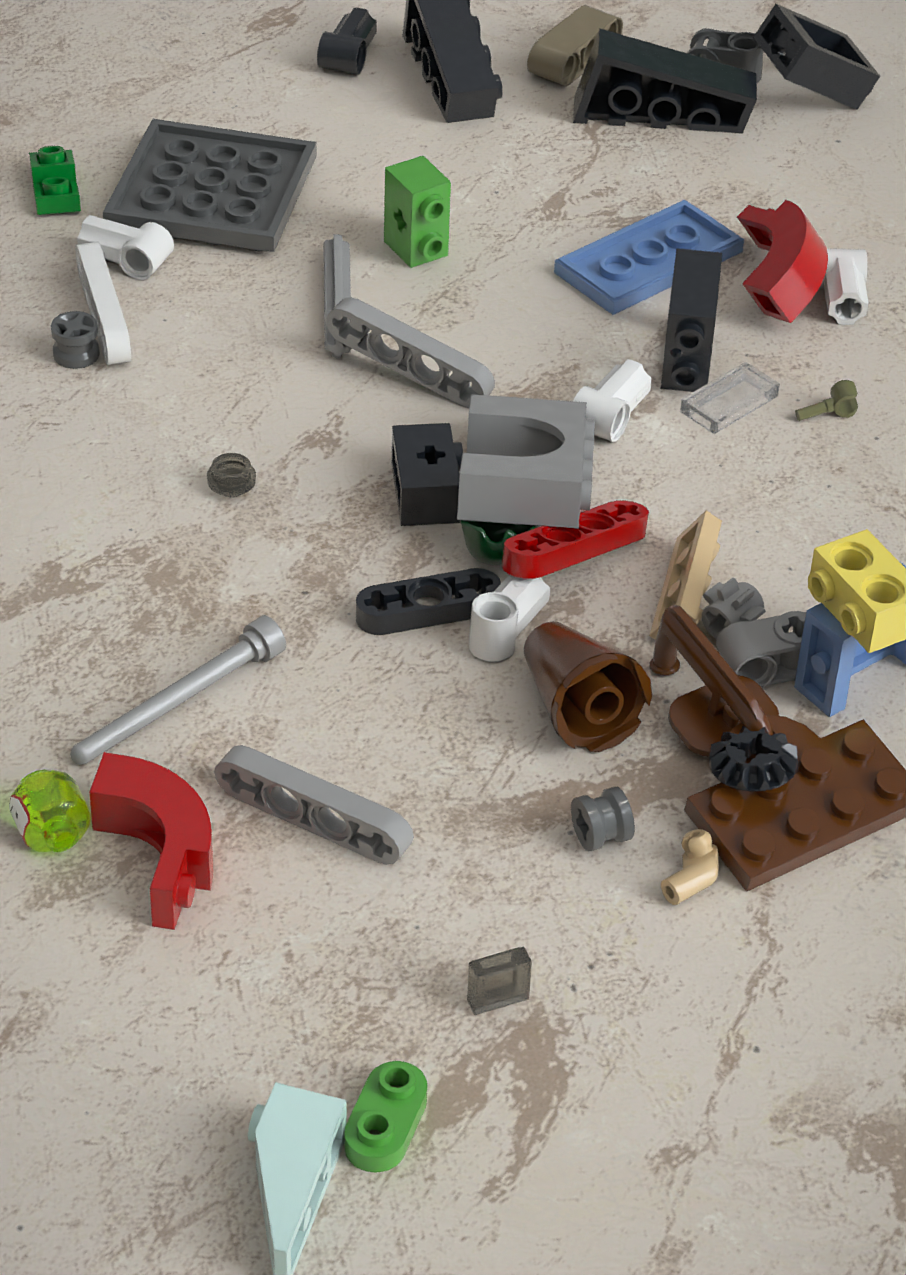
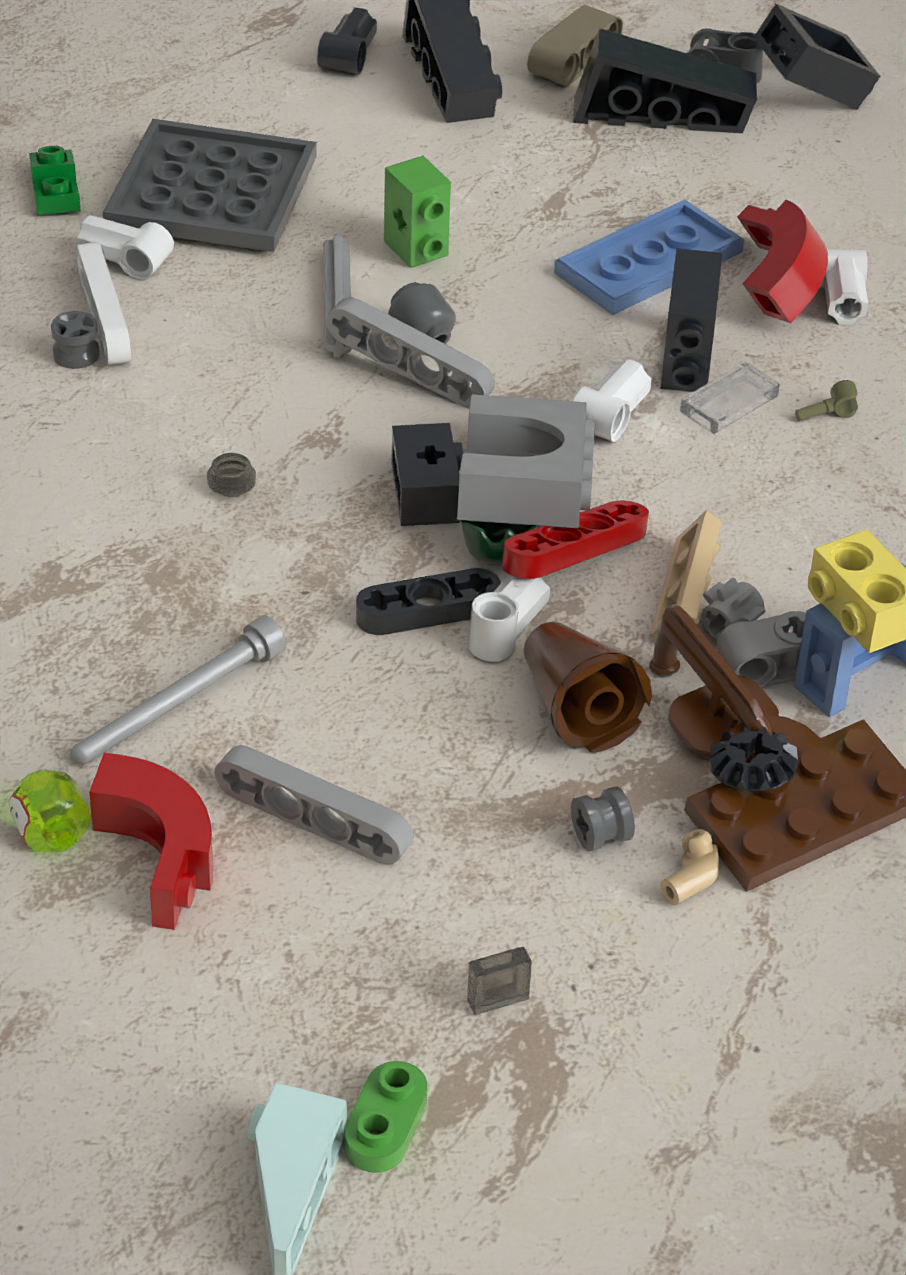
(424, 309): none -> dark grey head

